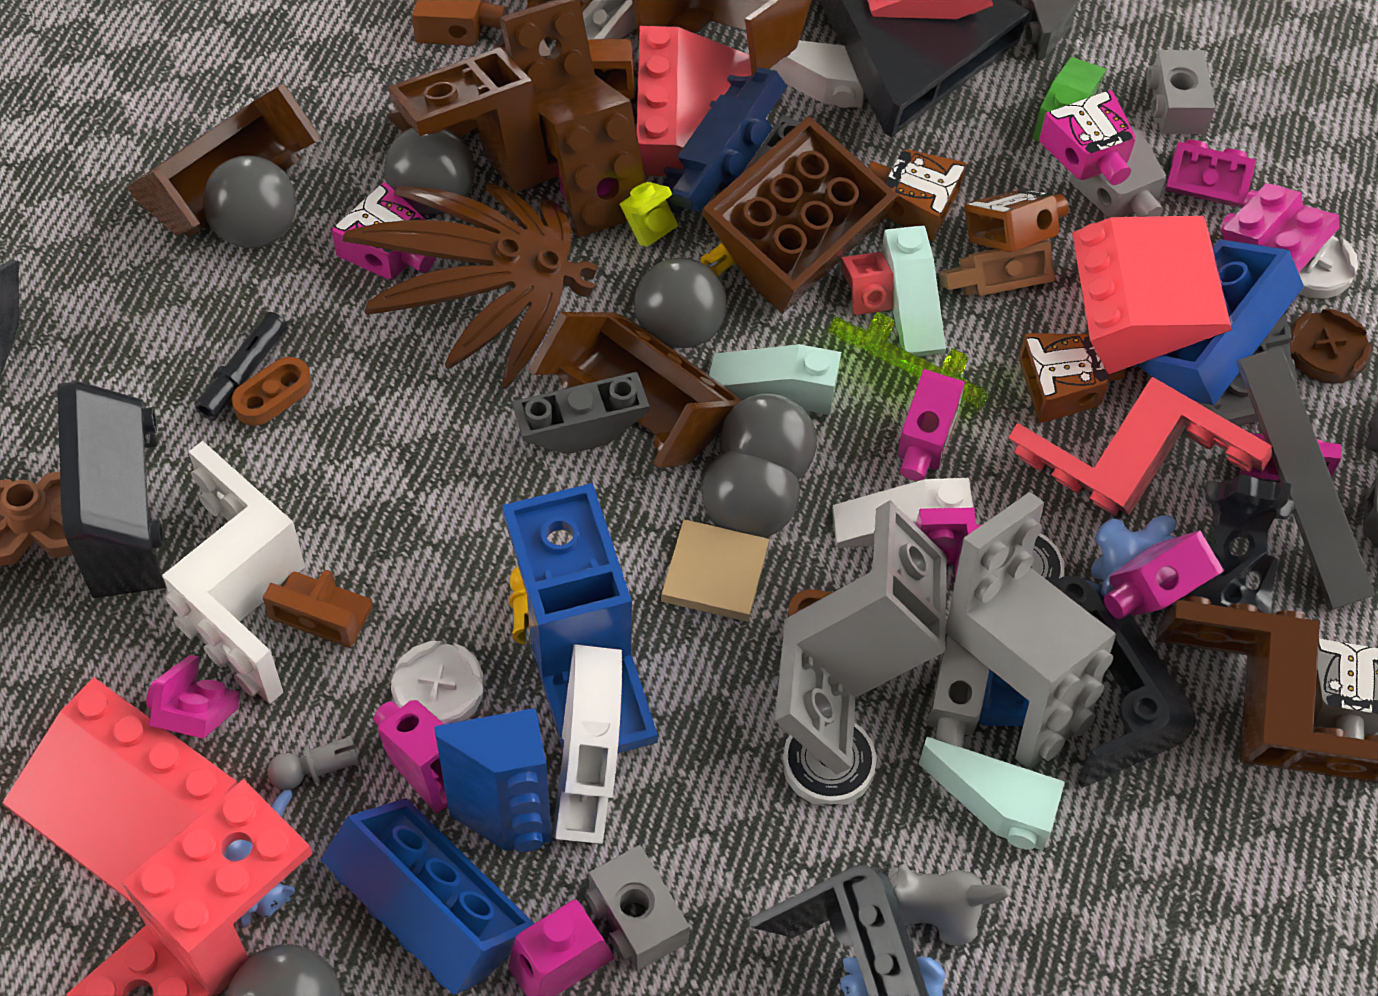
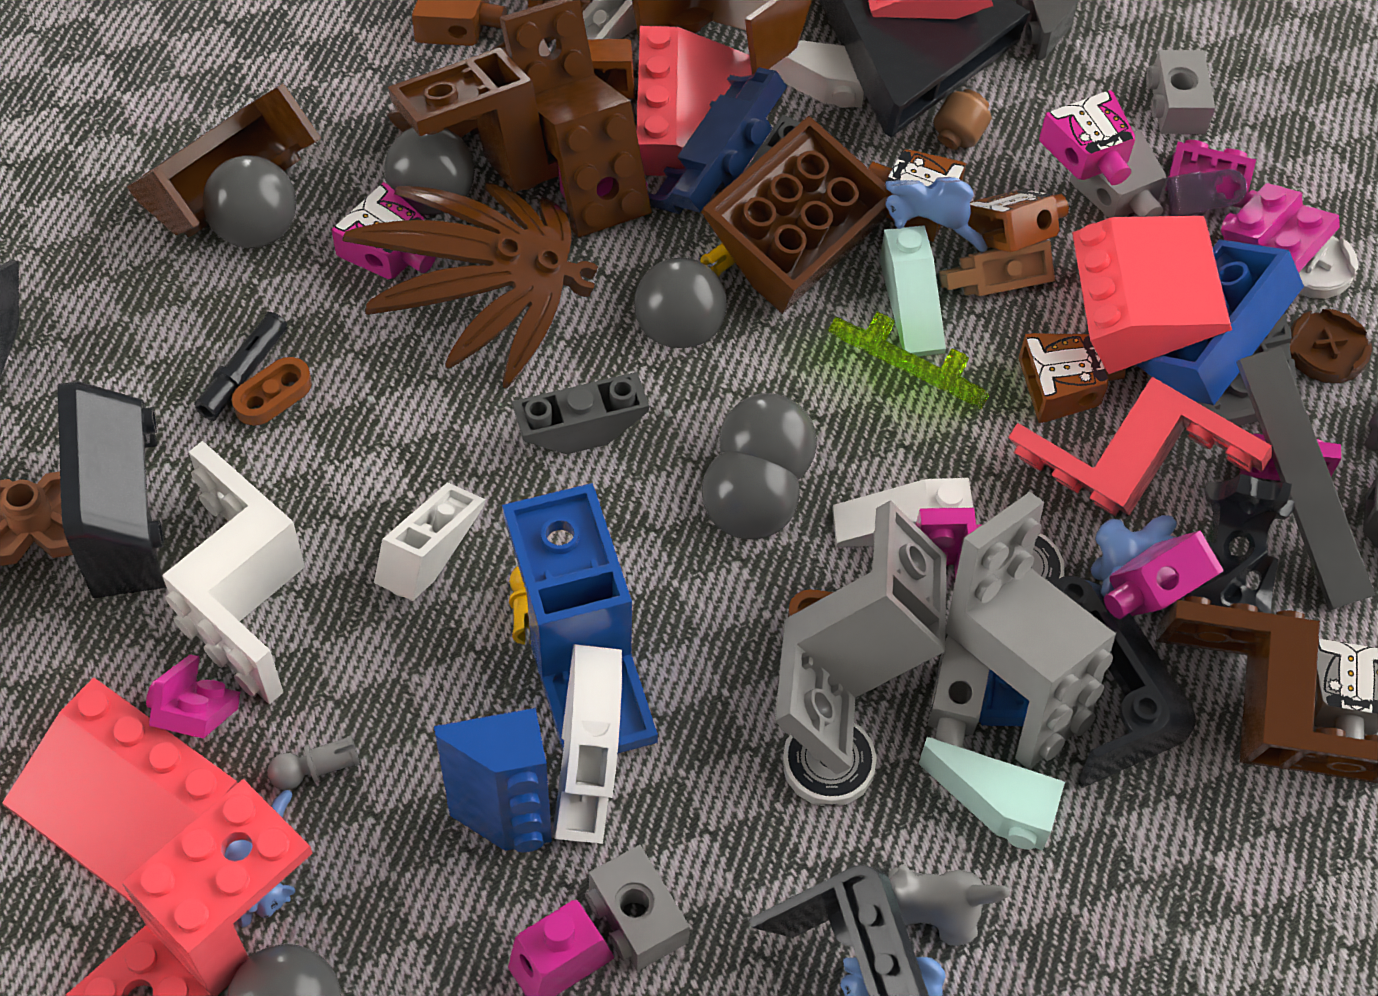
(318, 607): dark orange panel -> none
(412, 747): dark pink torso -> none
(425, 541): none -> white slope
(426, 893): blue slope -> none
(441, 679): white tile -> none
(649, 212): neon yellow bracket -> none
(682, 399): reddish brown windscreen -> none
(715, 570): tan tile -> none
(793, 371): light aqua slope -> none
(869, 282): coral bracket -> none
(929, 424): dark pink torso -> none
(942, 202): none -> medium blue animal
(962, 119): none -> medium nougat head
(1074, 83): bright green slope -> none
(1197, 191): none -> clear purple piece

